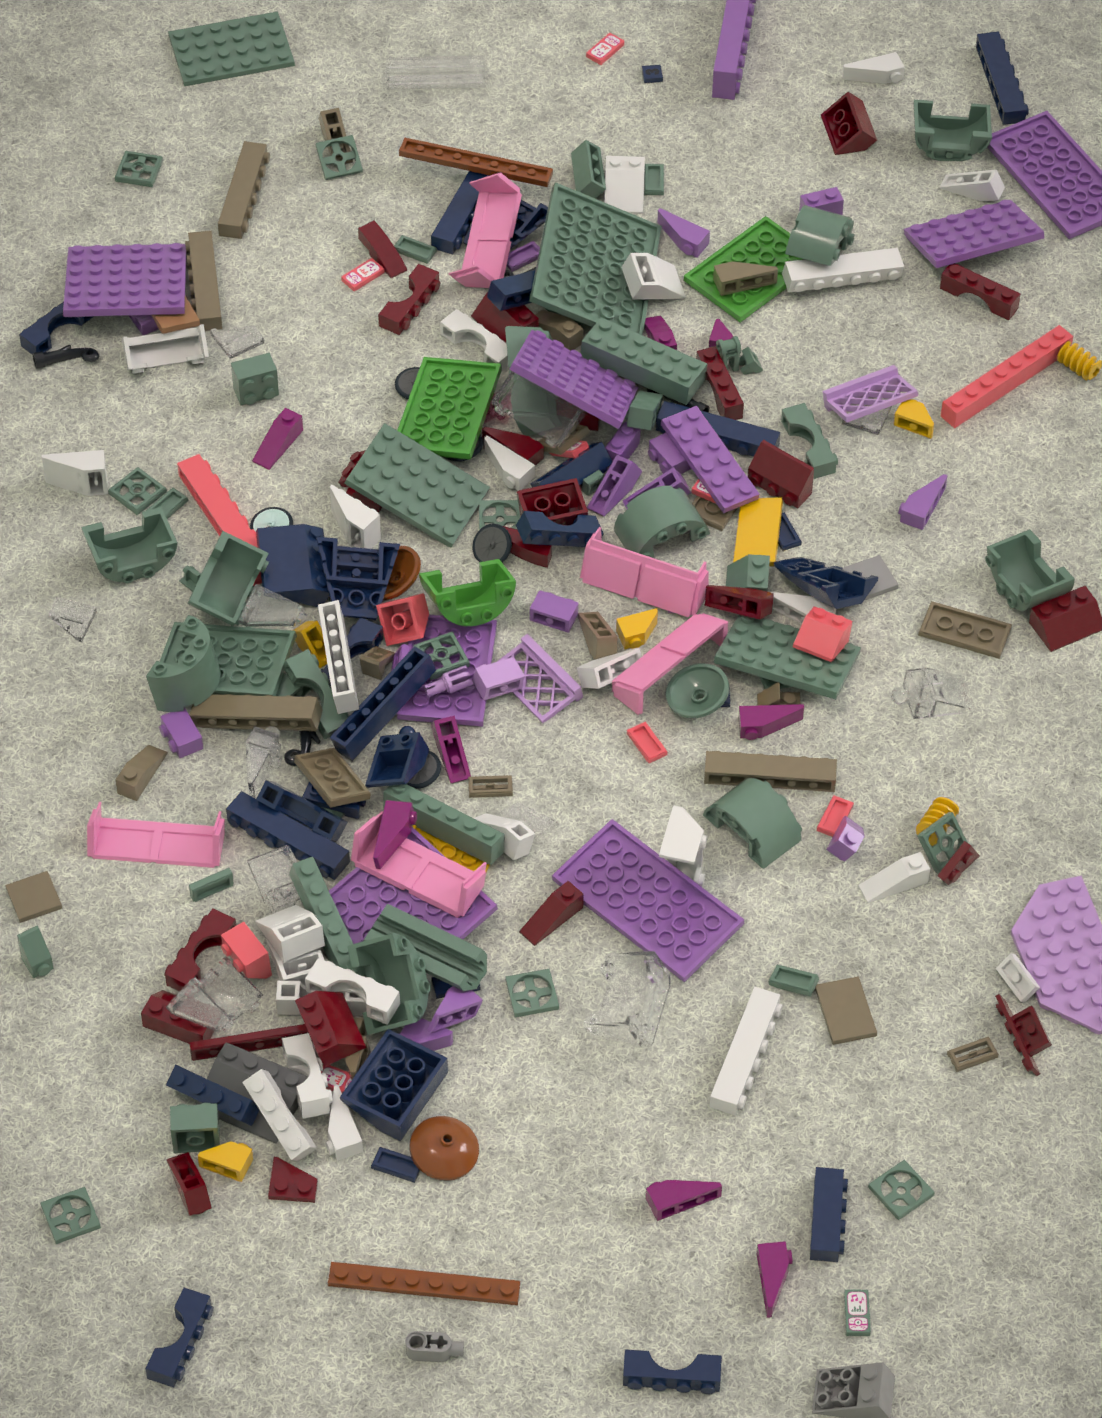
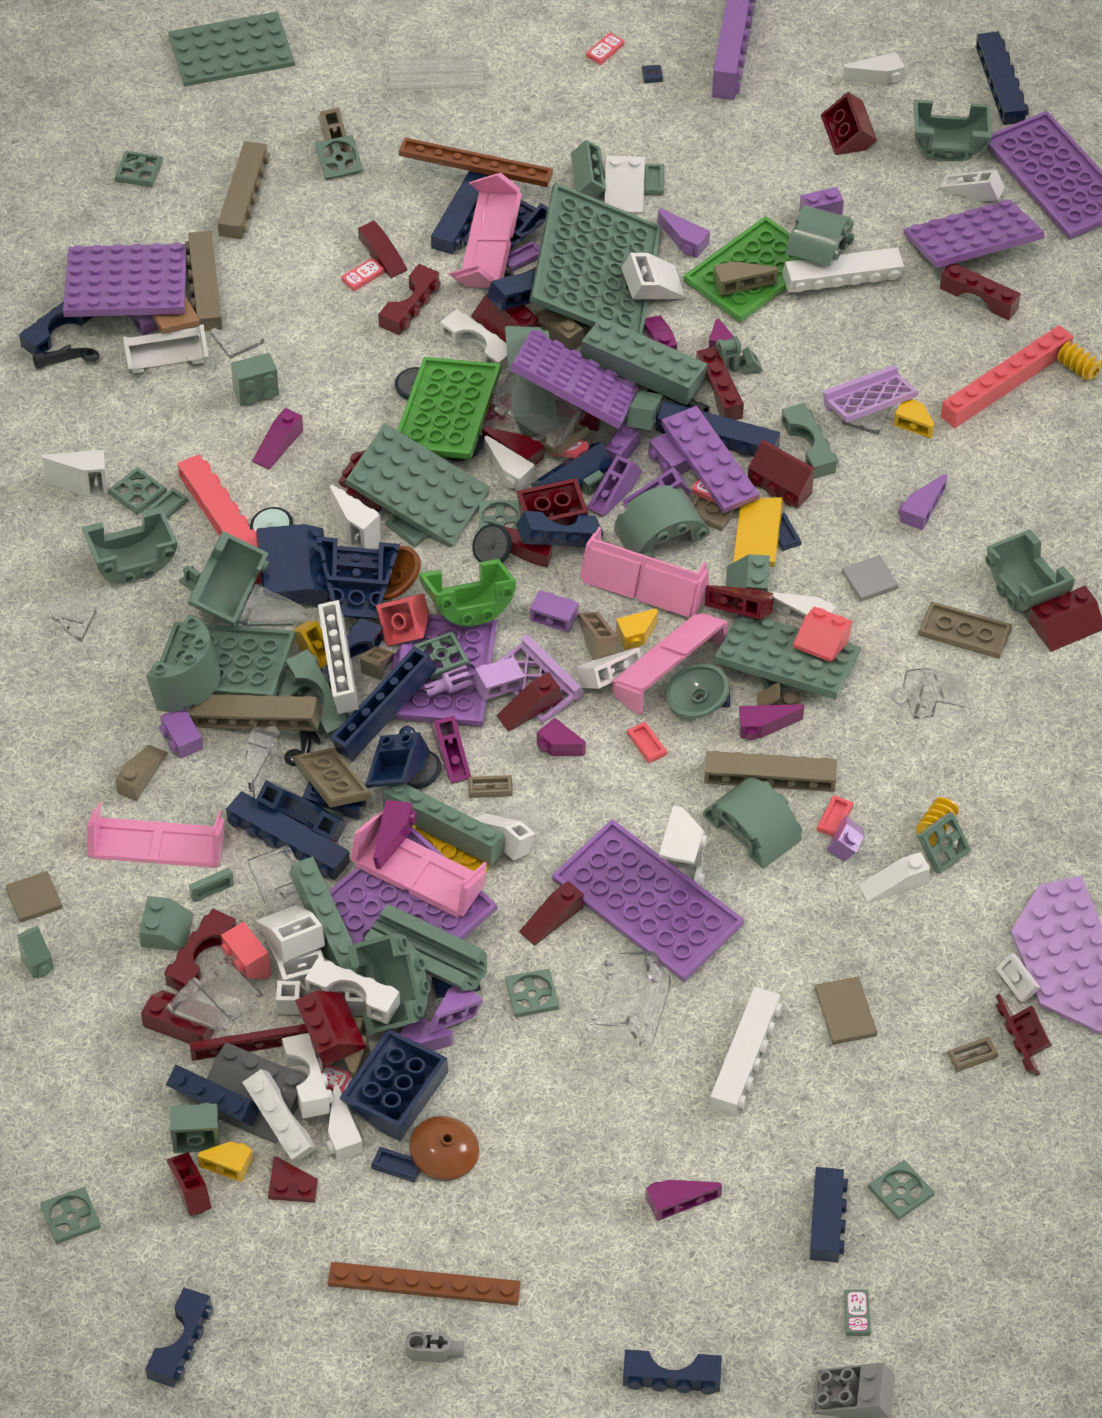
(165, 924): none -> sand green slope
(406, 531): none -> sand green tile
(415, 249): sand green tile -> none
(530, 702): none -> dark red slope
(560, 740): none -> magenta slope
(773, 1269): magenta slope -> none
(793, 980): sand green tile -> none
(827, 584): dark blue wedge -> none
(958, 863): dark red wing -> none

